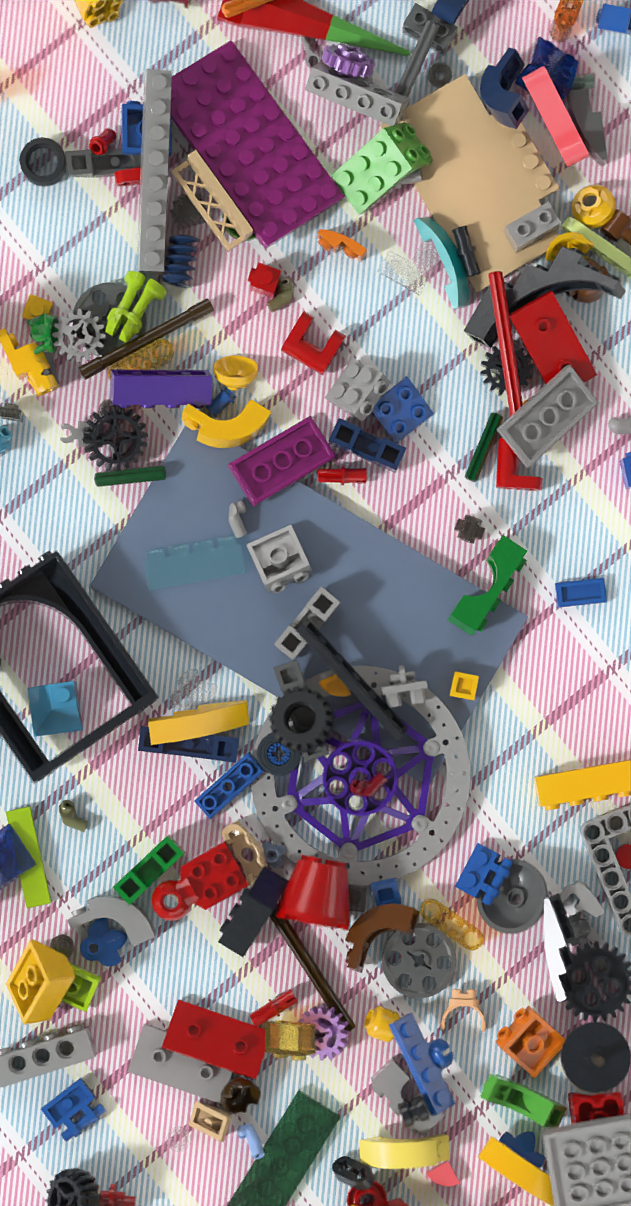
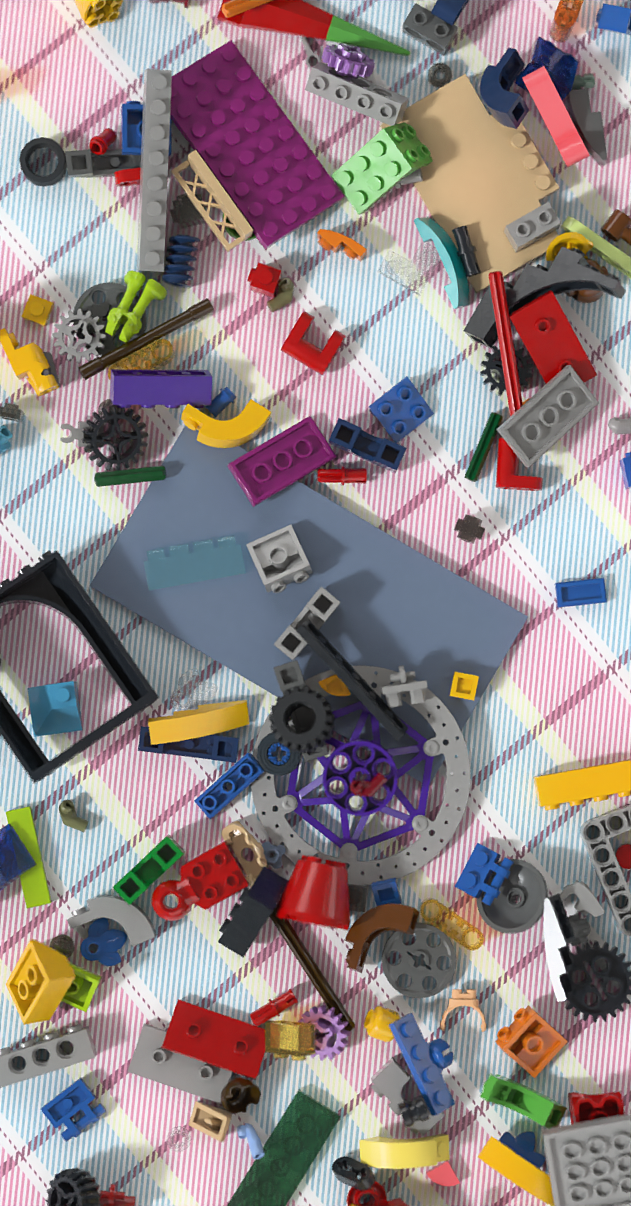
(42, 331): green piece -> none
(235, 371): yellow piece -> none
(235, 519): light grey arm -> none
(358, 389): light grey plate -> none
(417, 58): dark grey axle -> none
(503, 561): green arch -> none
(595, 1057): black piece -> none
(600, 212): yellow piece -> none

